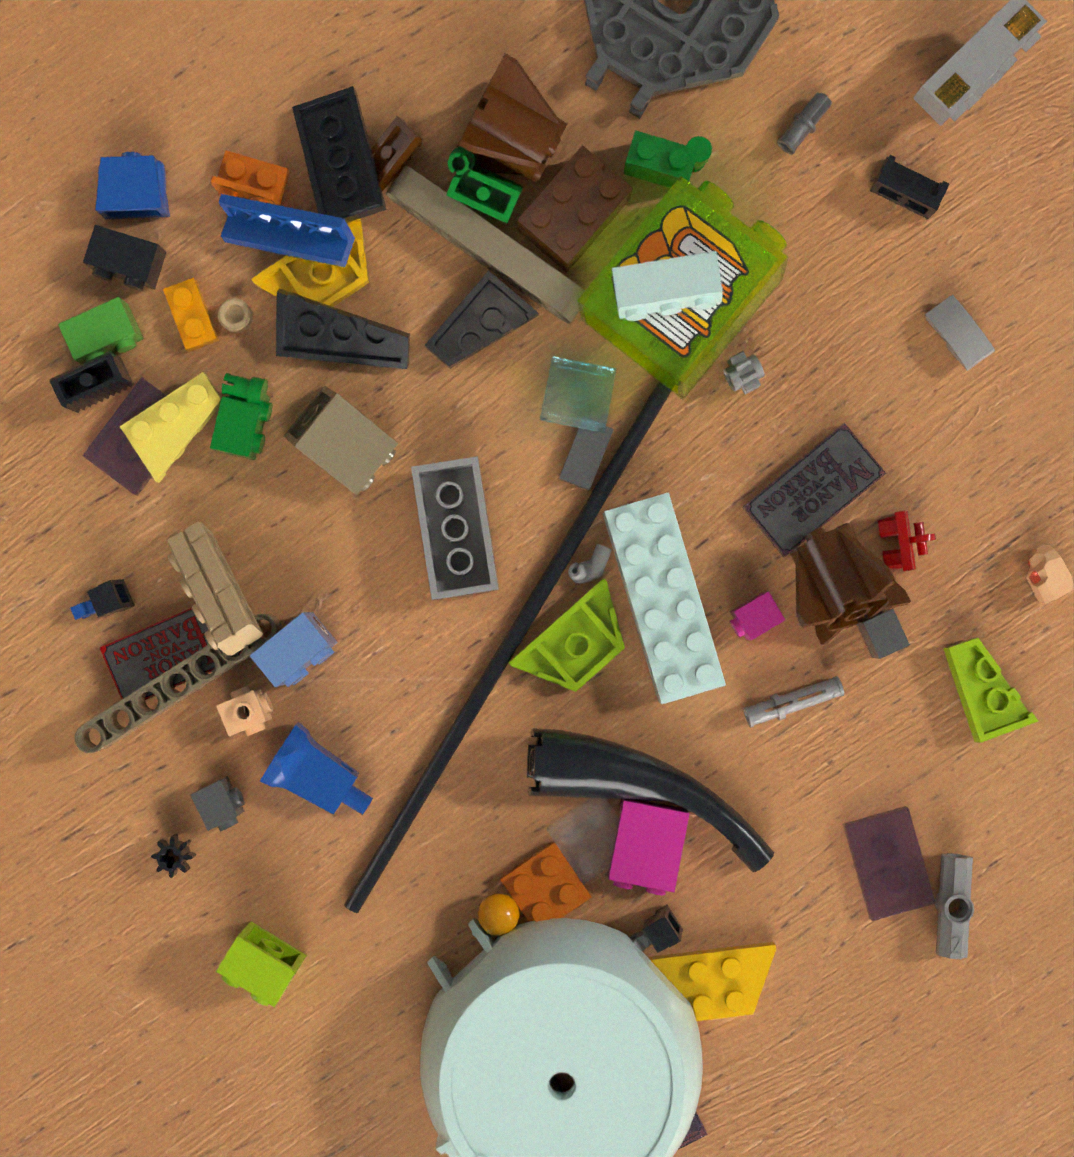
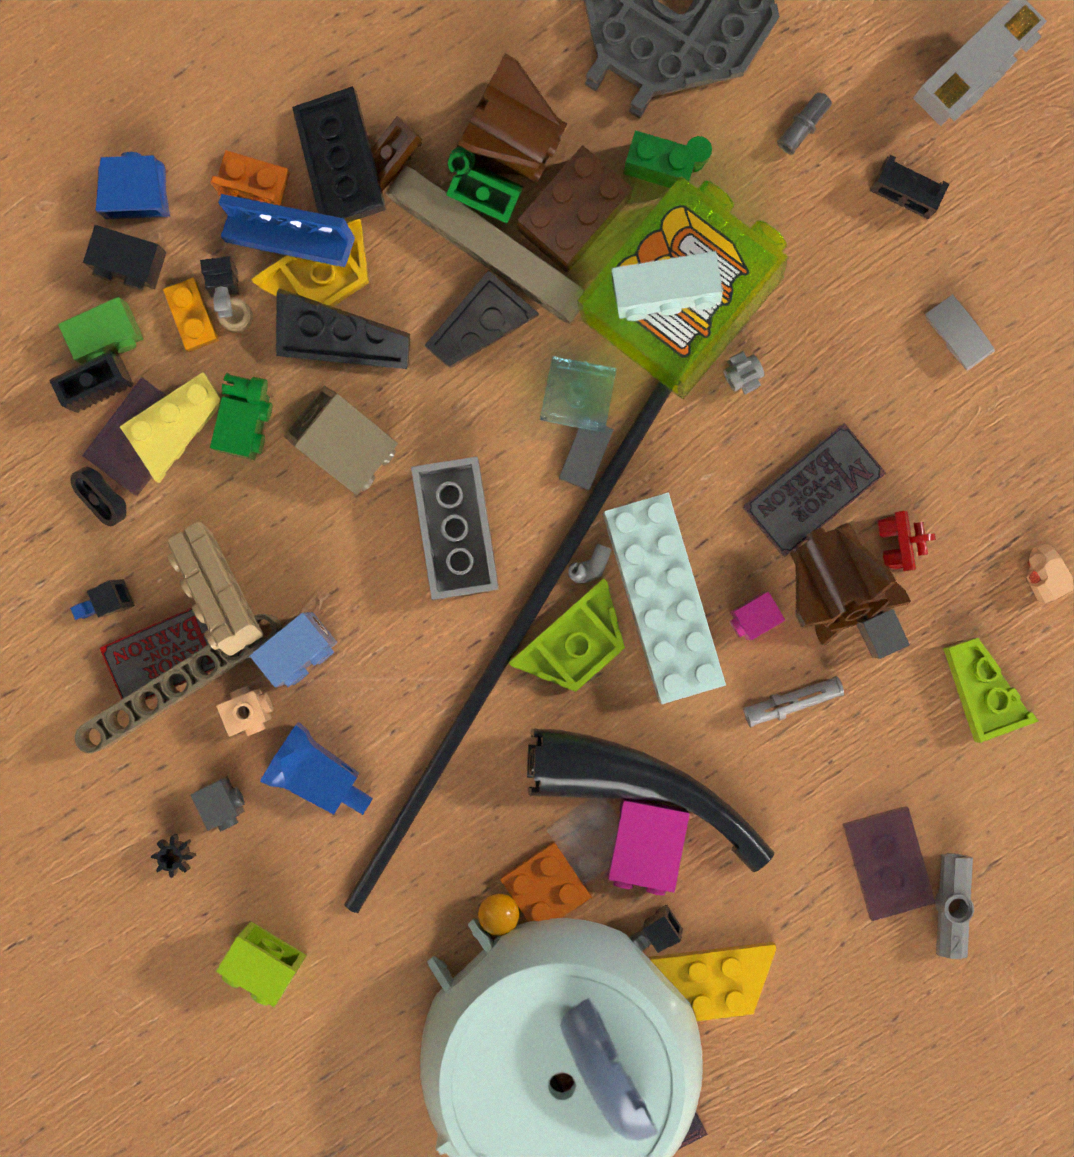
(98, 496): none -> black plate
(220, 282): none -> black piece
(604, 1078): none -> sand blue brick

